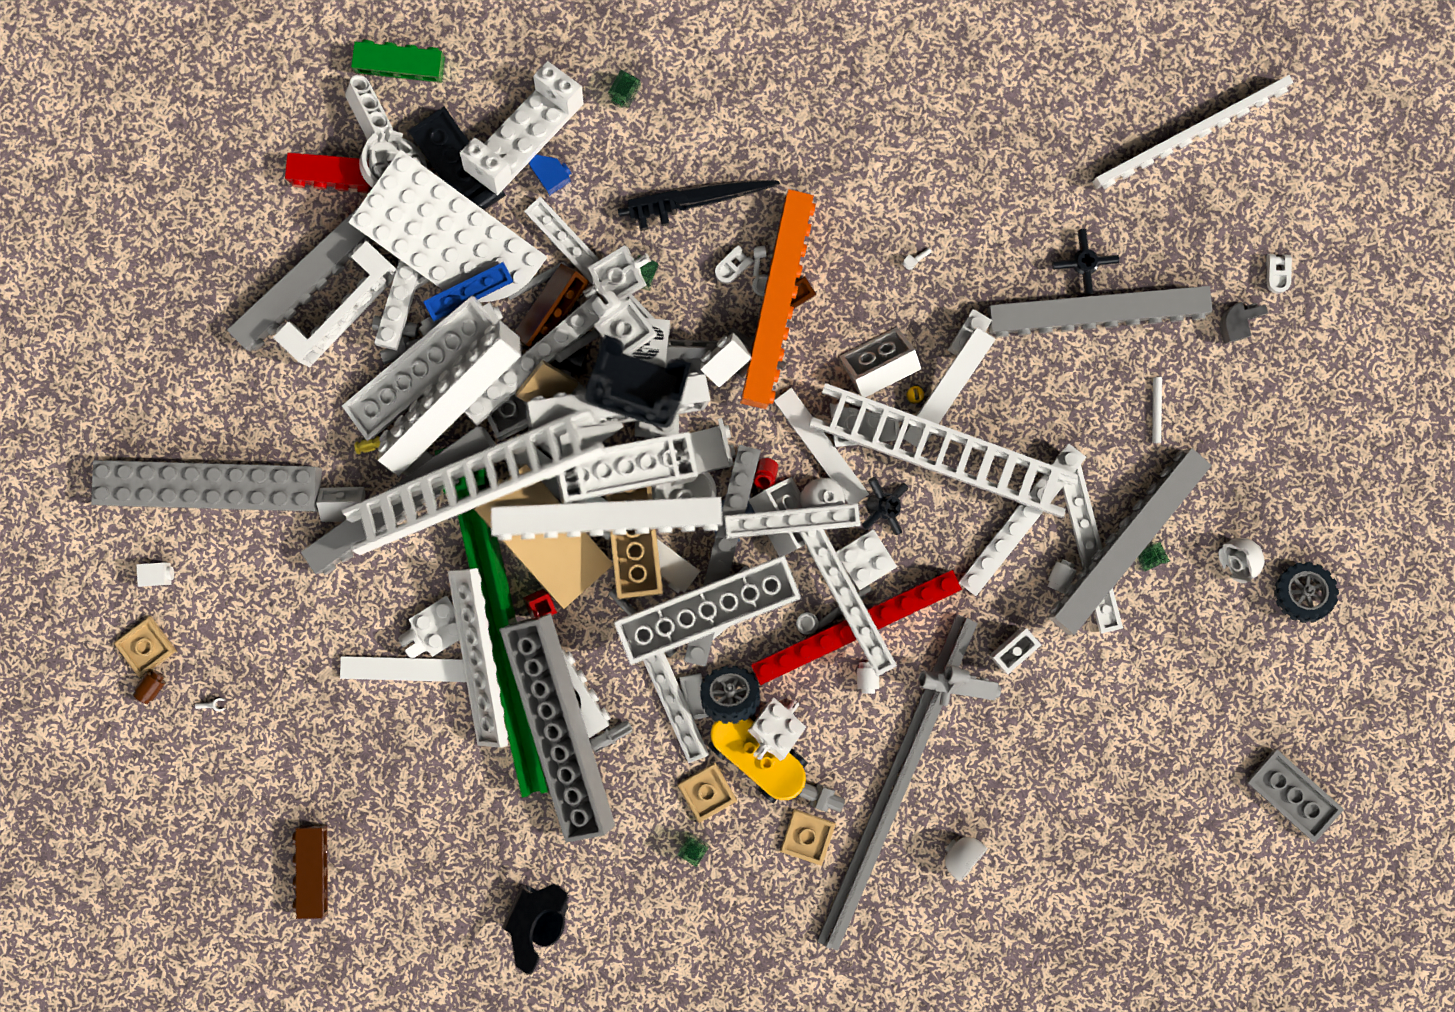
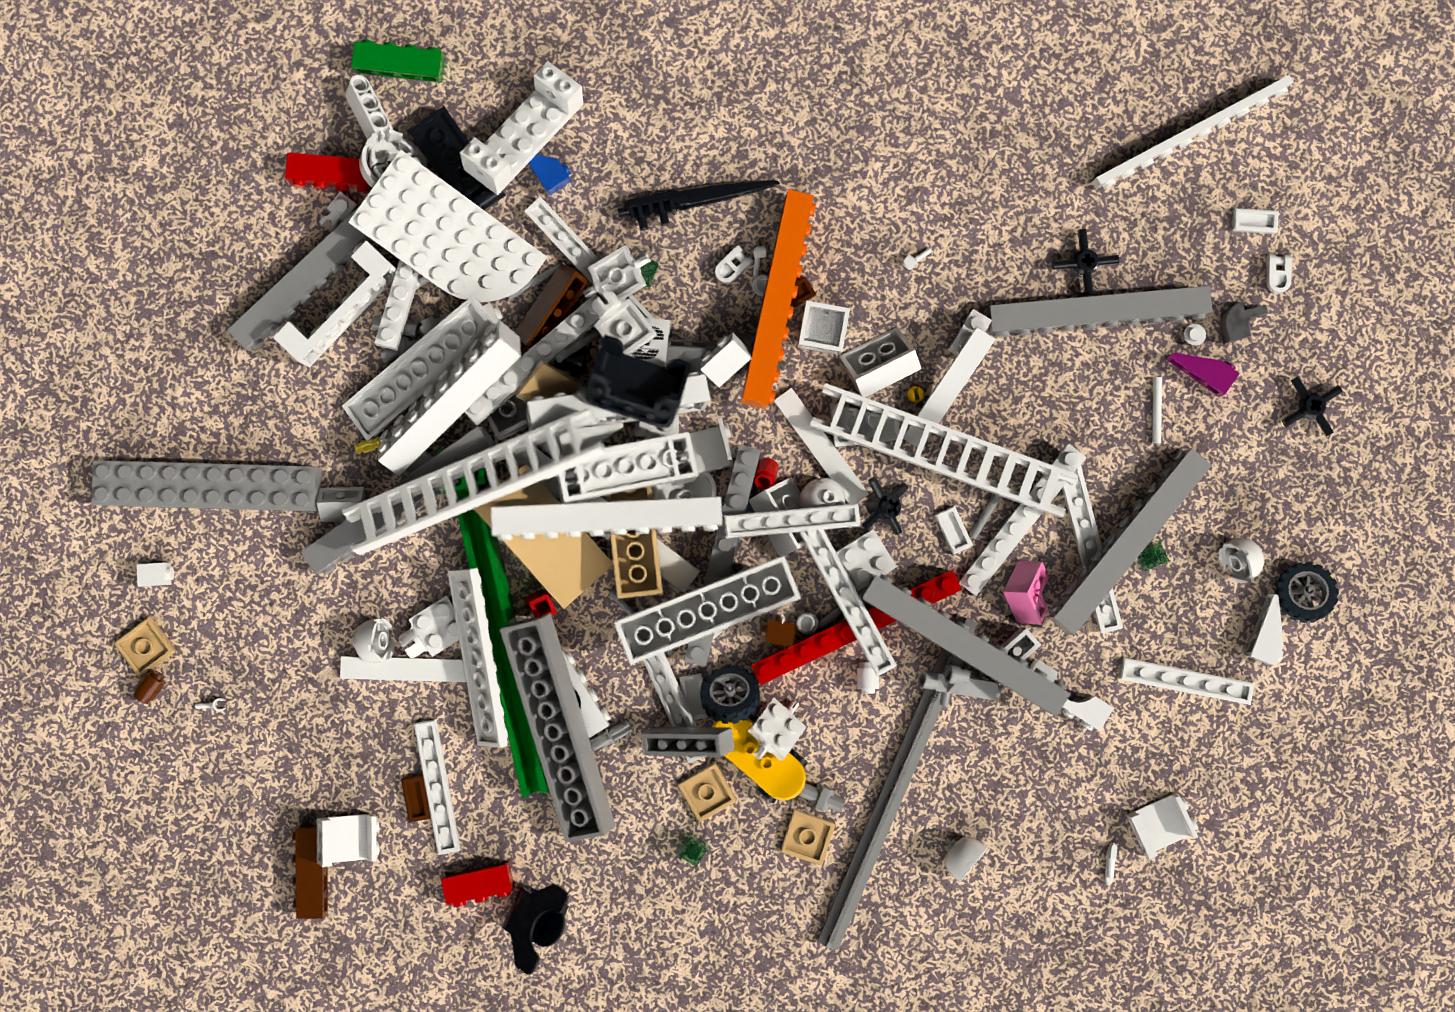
(339, 210): none -> white plate
(347, 839): none -> white panel
(372, 641): none -> white cylinder
(415, 798): none -> reddish brown tile
(437, 787): none -> white tile
(476, 286): blue plate -> none
(478, 884): none -> red brick
(624, 89): clear green brick -> none
(688, 741): none -> light grey brick
(778, 630): none -> reddish brown brick
(823, 327): none -> piece
(953, 530): none -> white tile
(965, 645): none -> light grey brick
(985, 516): none -> light grey bar
(1025, 592): none -> bright pink panel
(1061, 576): white brick -> none
(1090, 710): none -> white arch
(1110, 863): none -> white piece
(1162, 824): none -> white panel
(1186, 681): none -> white tile
(1194, 334): none -> white plate
(1210, 373): none -> magenta slope
(1255, 221): none -> white tile
(1267, 637): none -> white slope
(1294, 795): light grey plate -> none
(1305, 403): none -> black bar

